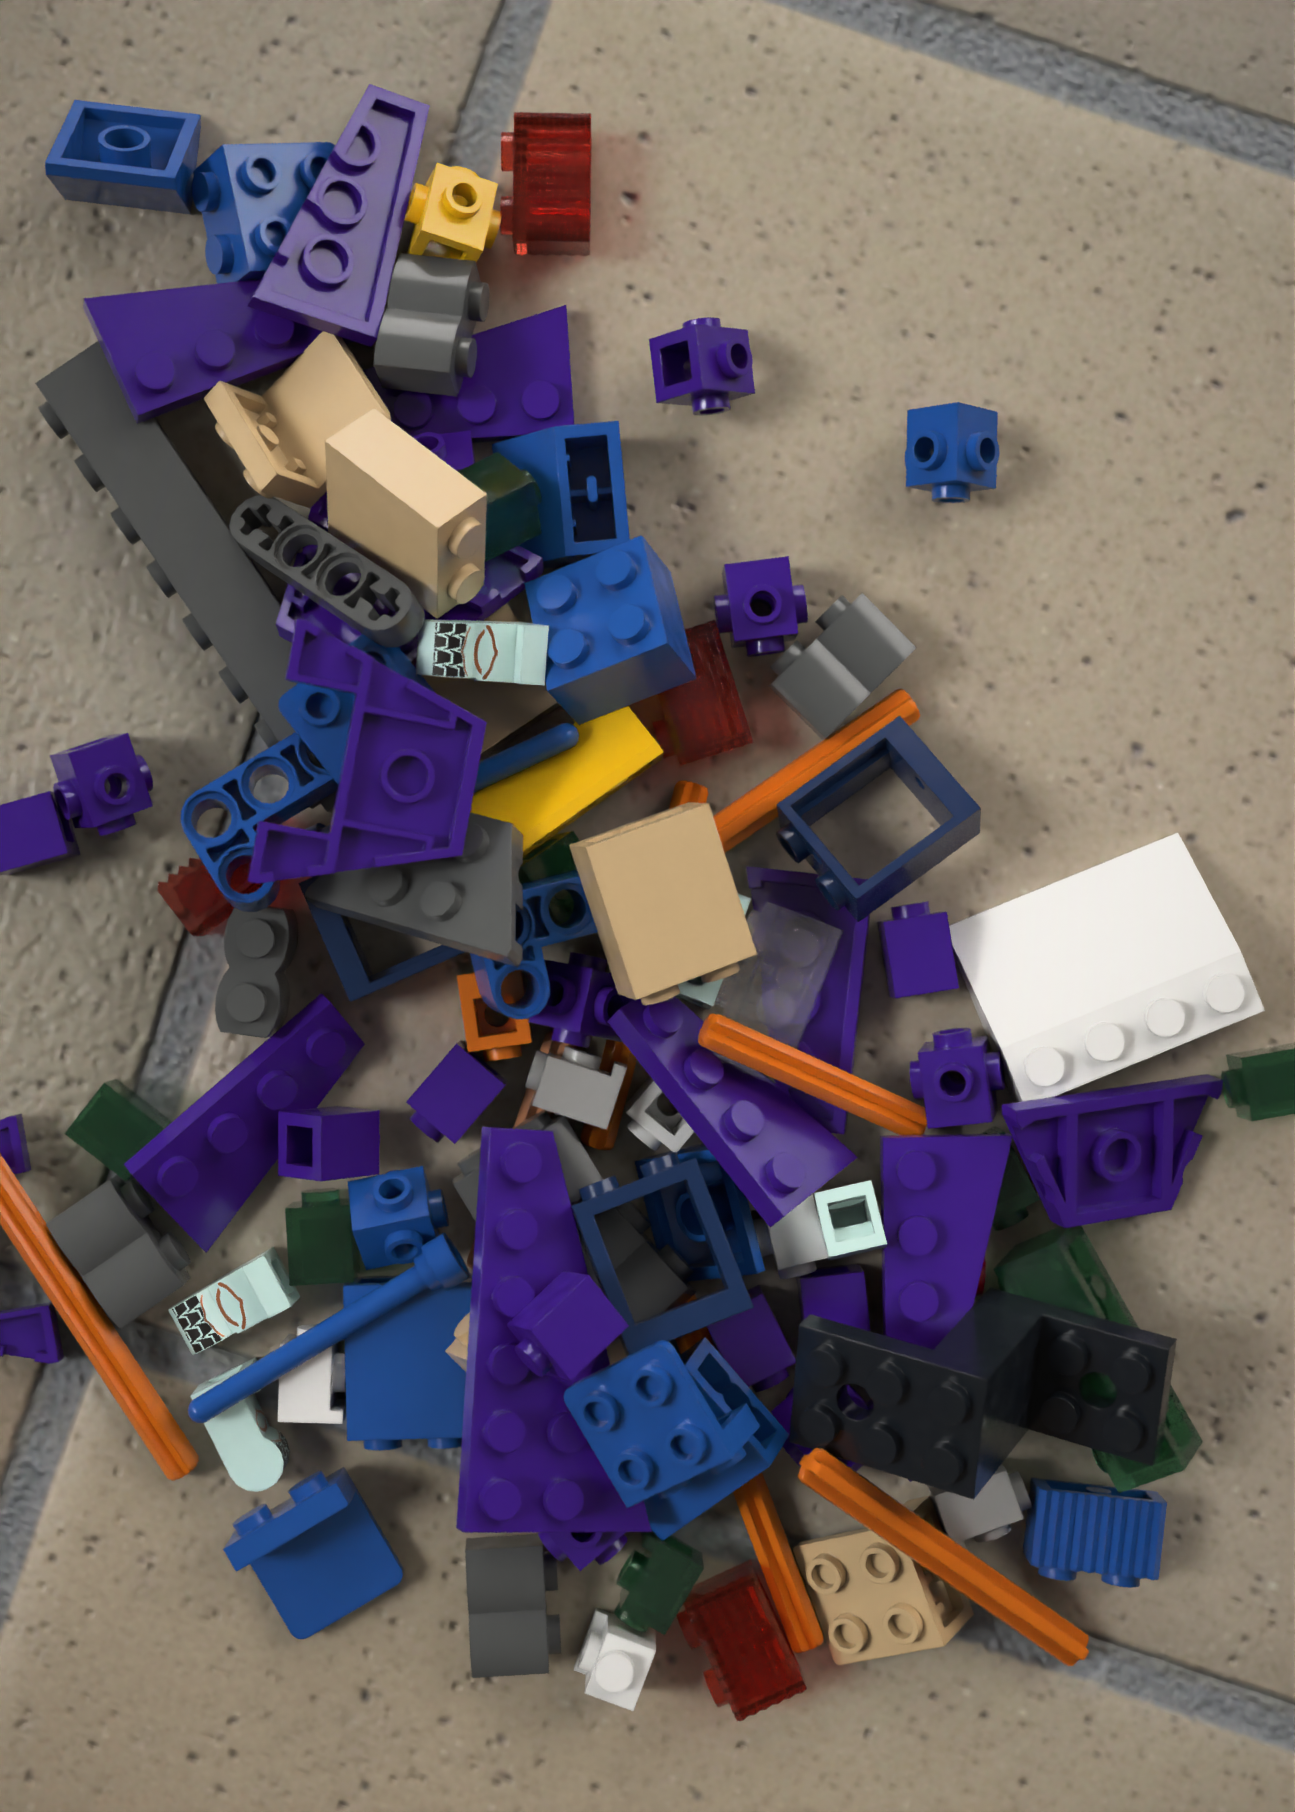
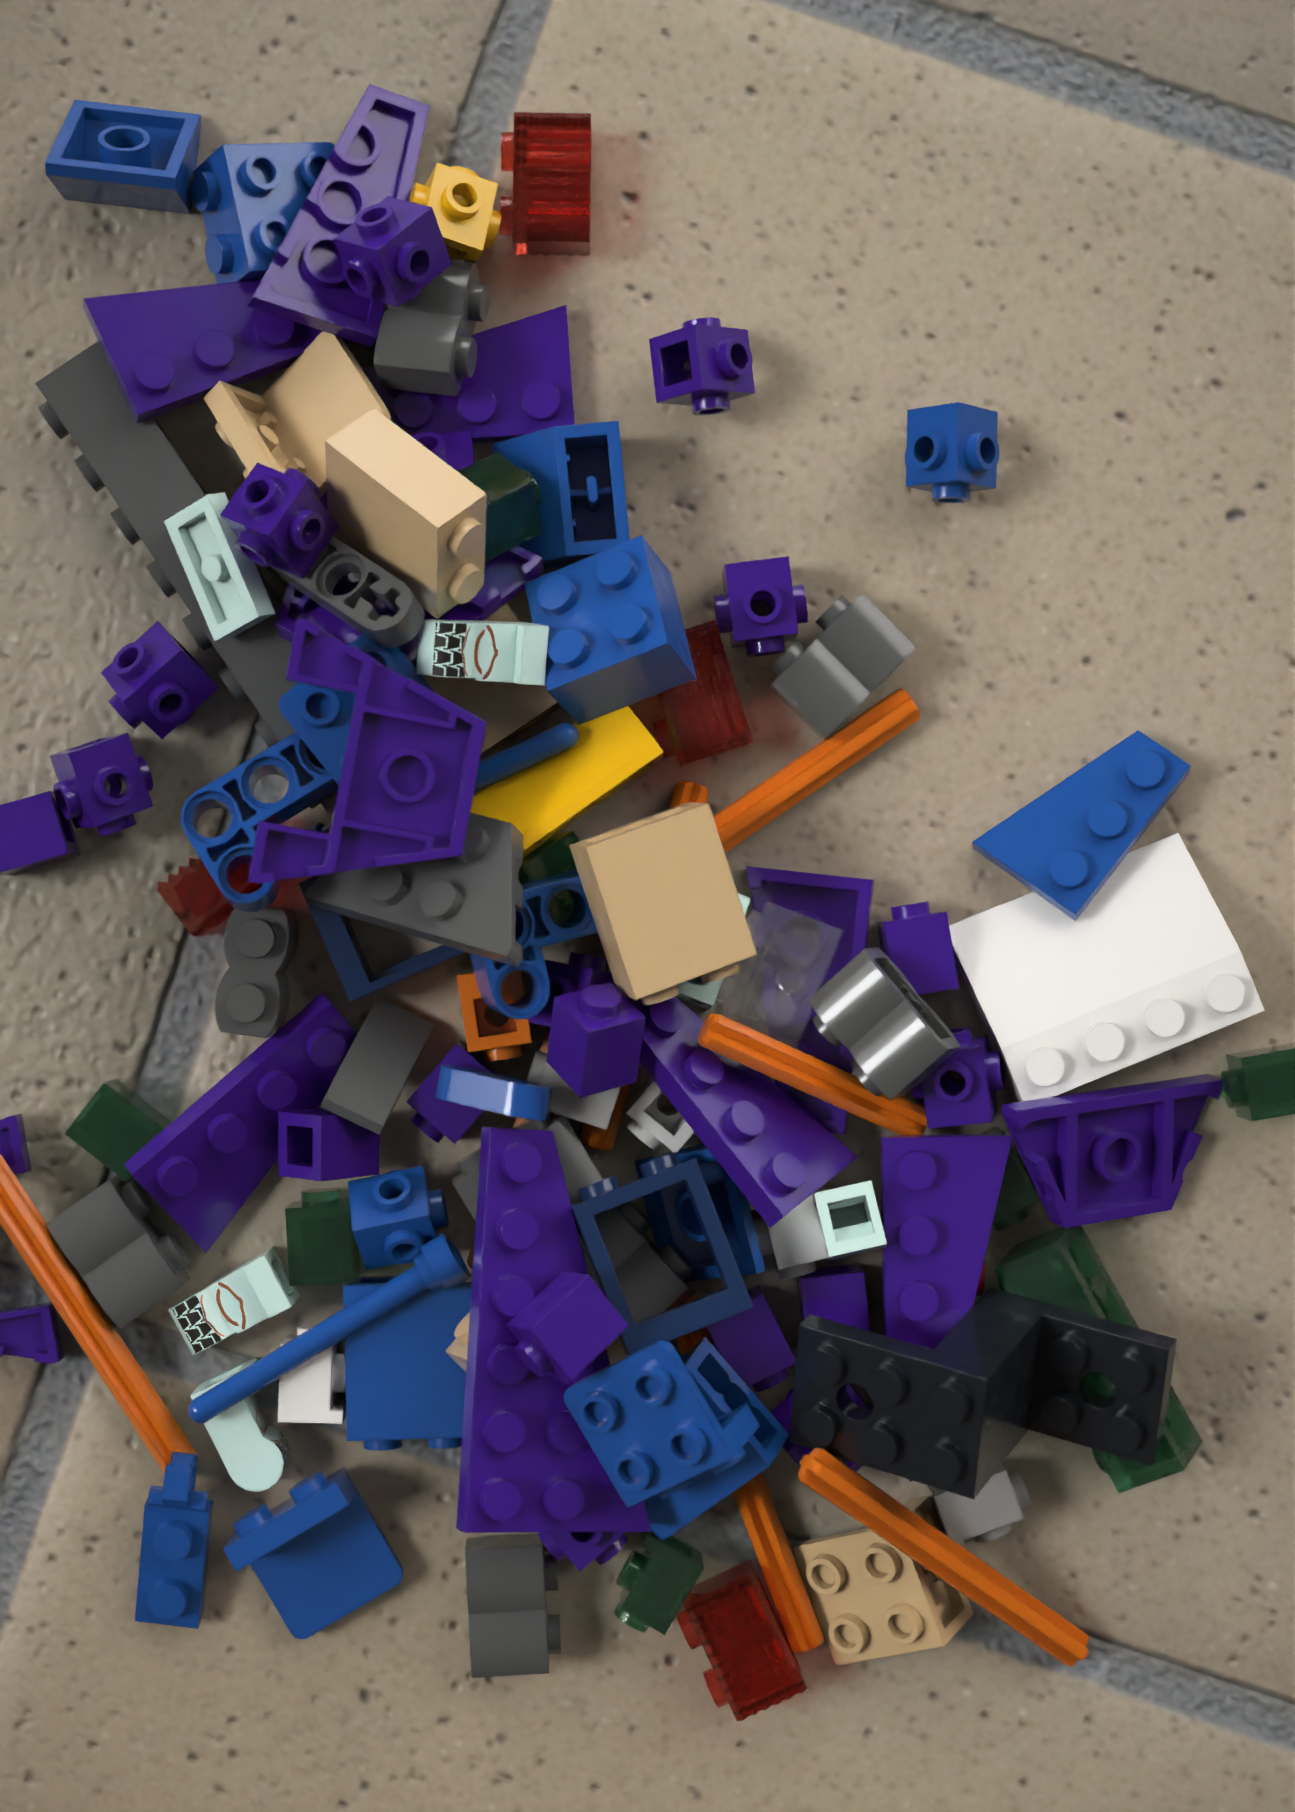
(157, 682): none -> dark purple brick
(174, 1548): none -> blue hinge
(219, 574): none -> light aqua plate
(279, 520): none -> dark purple brick
(378, 1065): none -> dark grey slope
(392, 251): none -> dark purple brick
(494, 1092): none -> blue beam
(595, 1039): none -> dark purple brick
(615, 1659): white brick -> none
(882, 1024): none -> dark grey brick
(924, 775): dark blue window -> none
(1086, 824): none -> blue wing
(1094, 1531): blue brick -> none

